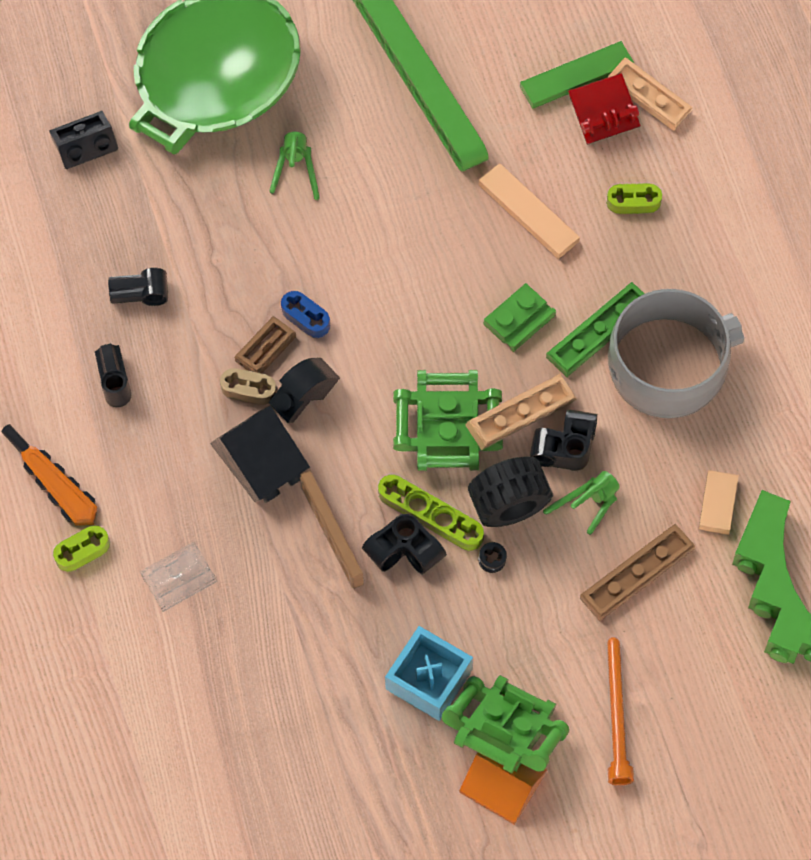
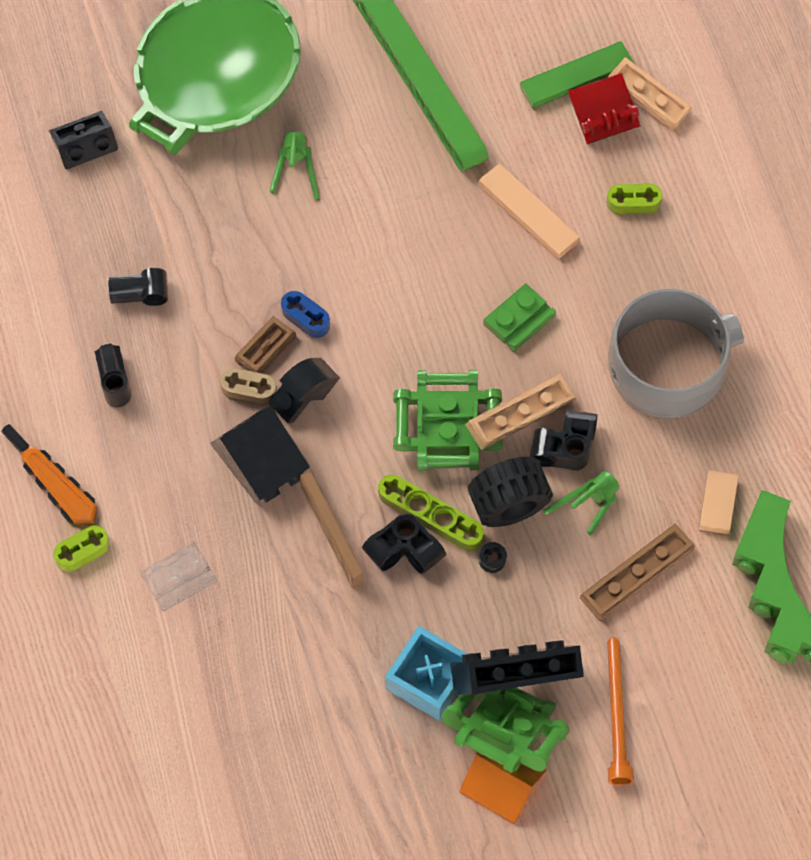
(517, 669): none -> black brick
(592, 333): bright green tile -> none

